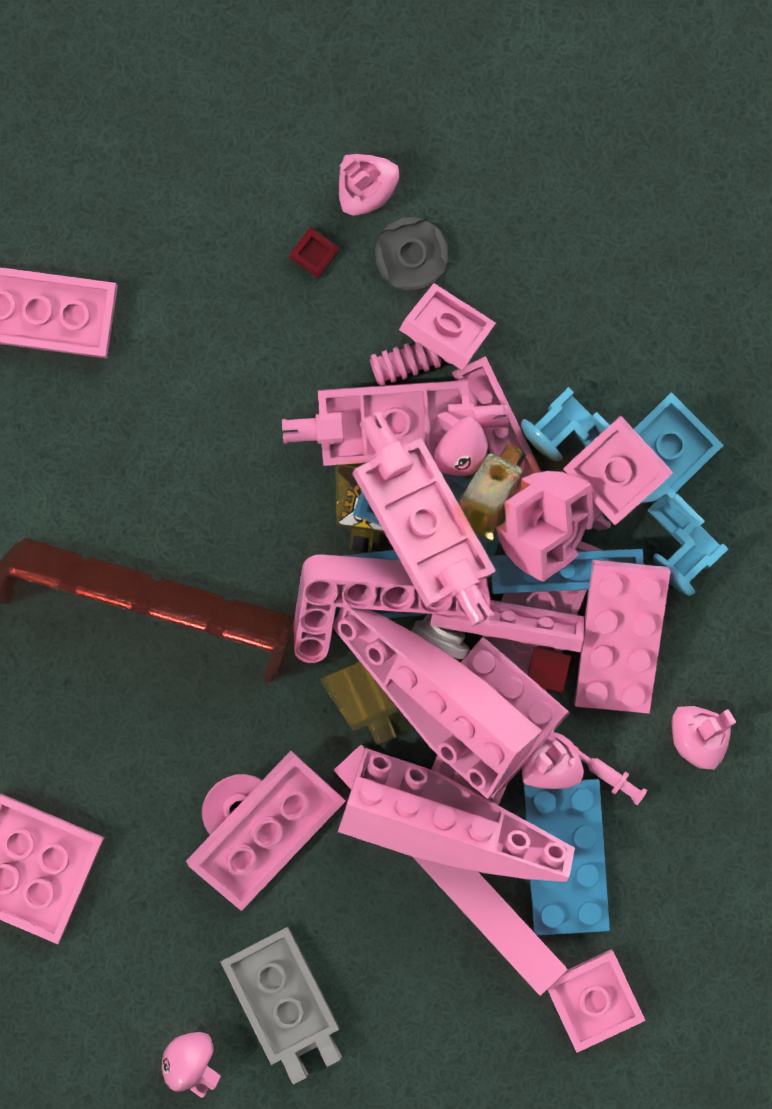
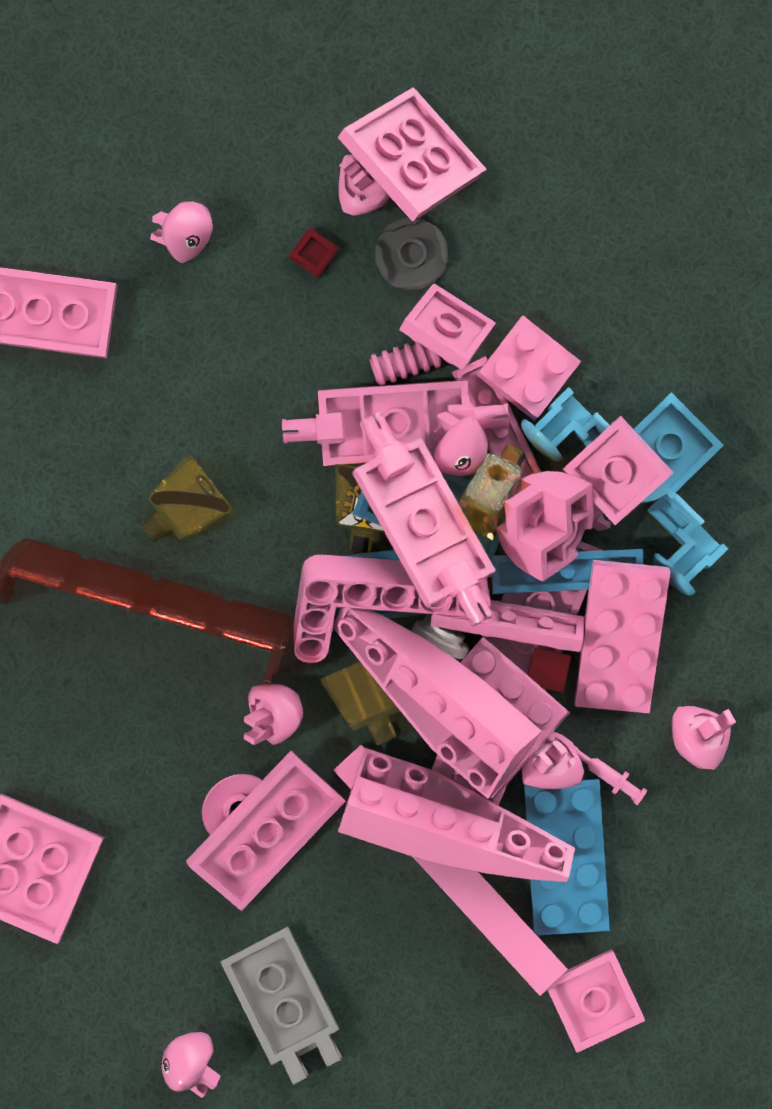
(184, 230): none -> bright pink piece
(186, 503): none -> clear yellow torso
(273, 713): none -> bright pink piece
(412, 153): none -> bright pink plate
(528, 368): none -> bright pink plate

